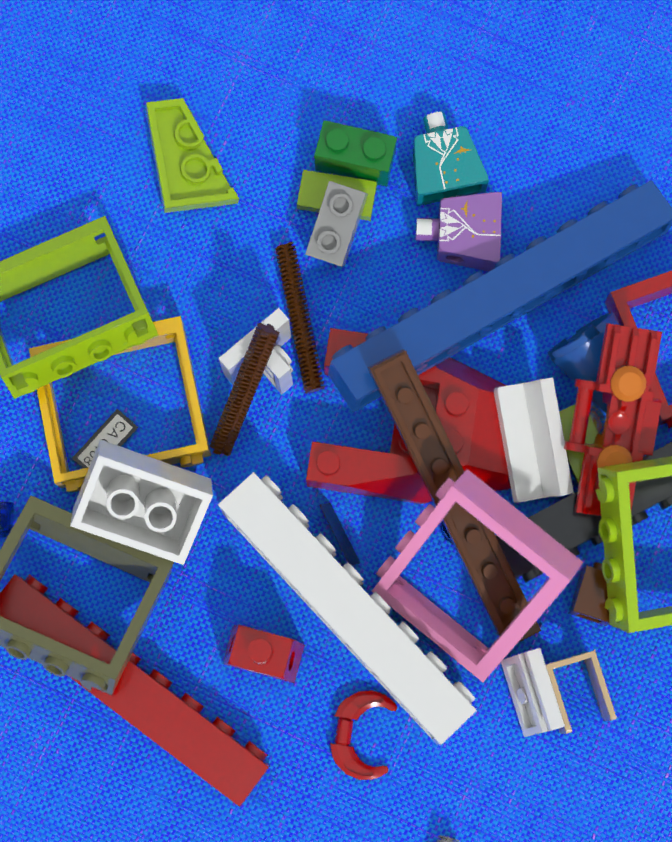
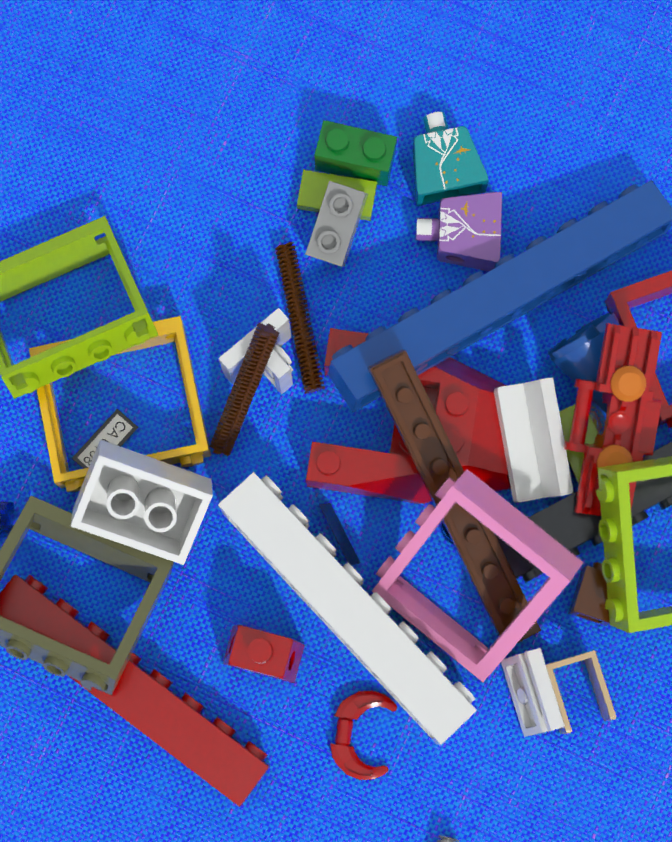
(184, 164): lime wing -> none

